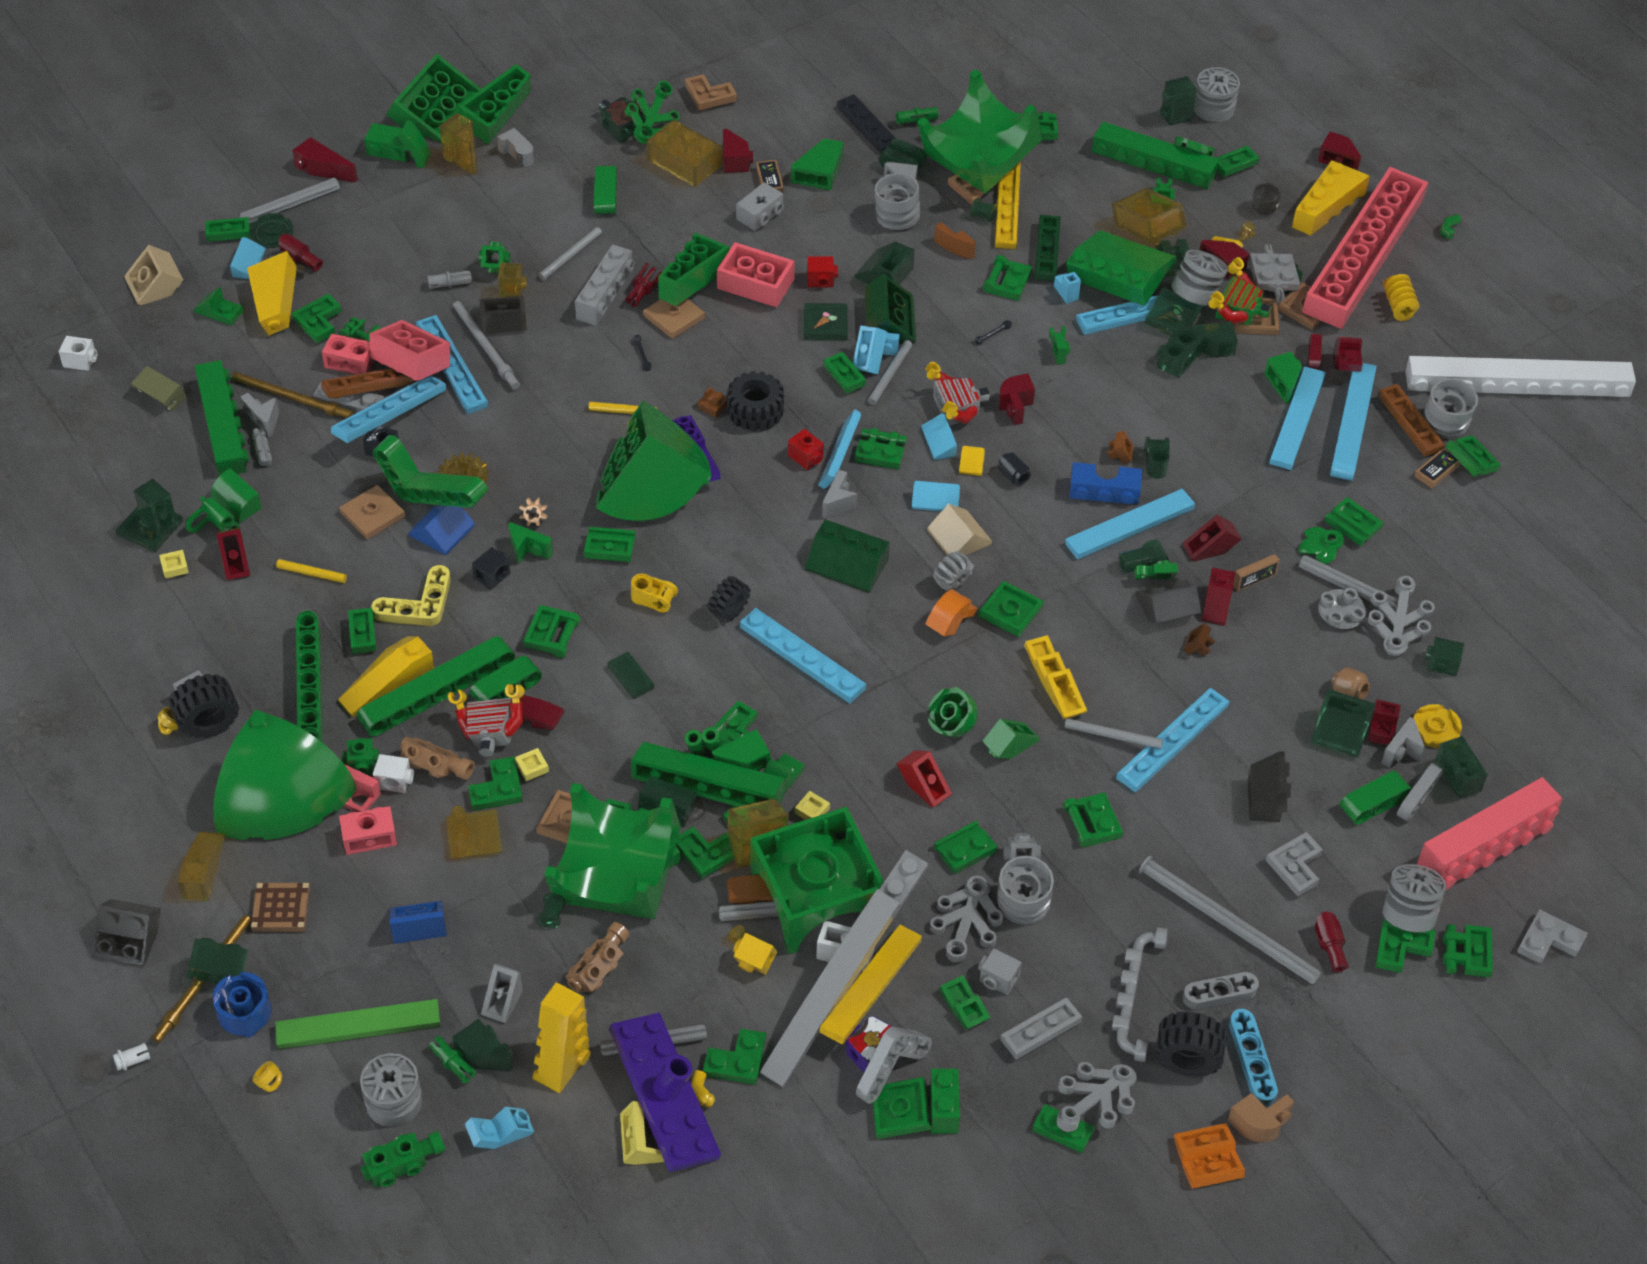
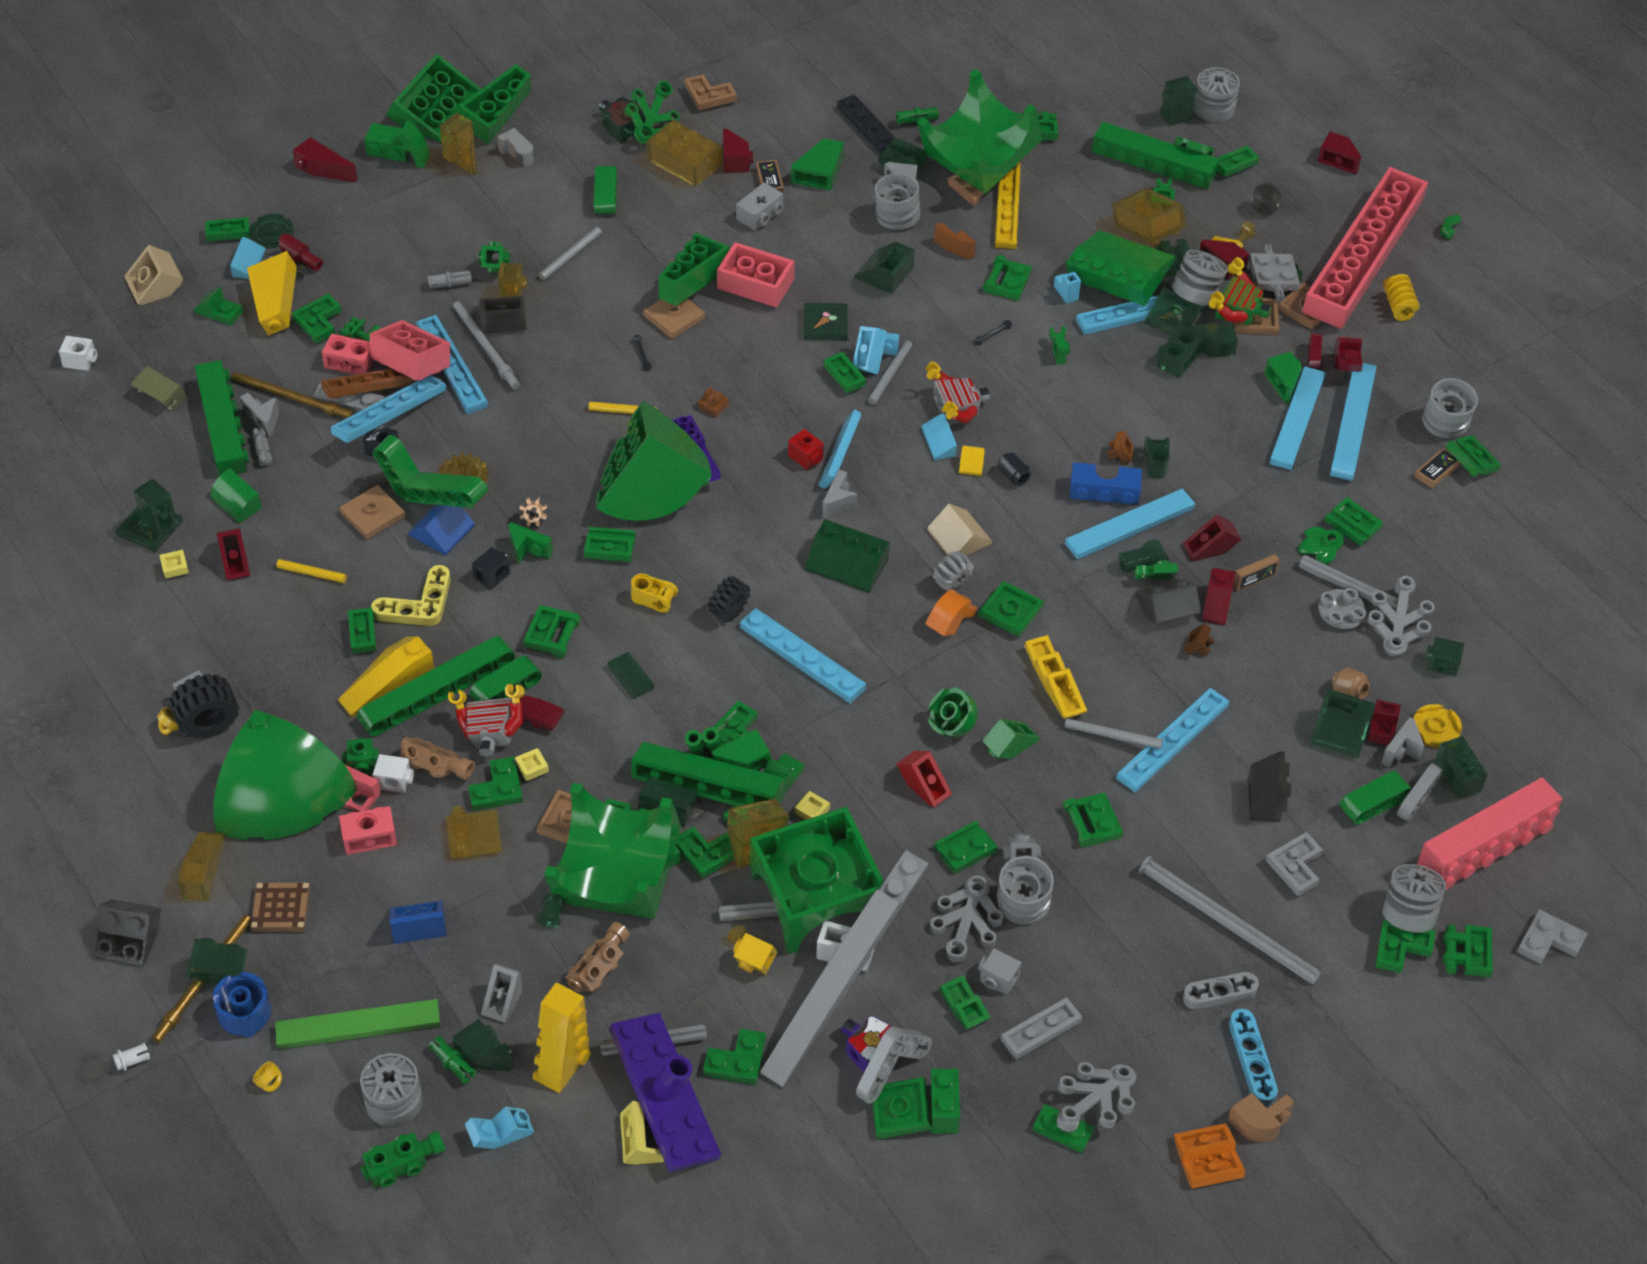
(215, 513): green piece -> none
(292, 199): light grey axle -> none
(309, 674): green beam -> none
(604, 285): light grey brick -> none
(642, 285): dark red arm -> none
(704, 1097): yellow arm -> none
(747, 889): dark orange slope -> none
(755, 401): black tyre -> none
(821, 271): red brick -> none
(870, 984): yellow tile -> none
(879, 453): green plate -> none
(890, 308): dark green slope -> none
(934, 495): medium azure slope -> none
(983, 210): clear green bush -> none
(1014, 395): dark red brick -> none
(1047, 247): dark green plate -> none
(1125, 1000): light grey bar -> none
(1191, 1044): black tyre -> none
(1330, 194): yellow wedge -> none
(1331, 940): dark red arm -> none
(1410, 420): dark orange plate -> none
(1524, 375): white brick -> none

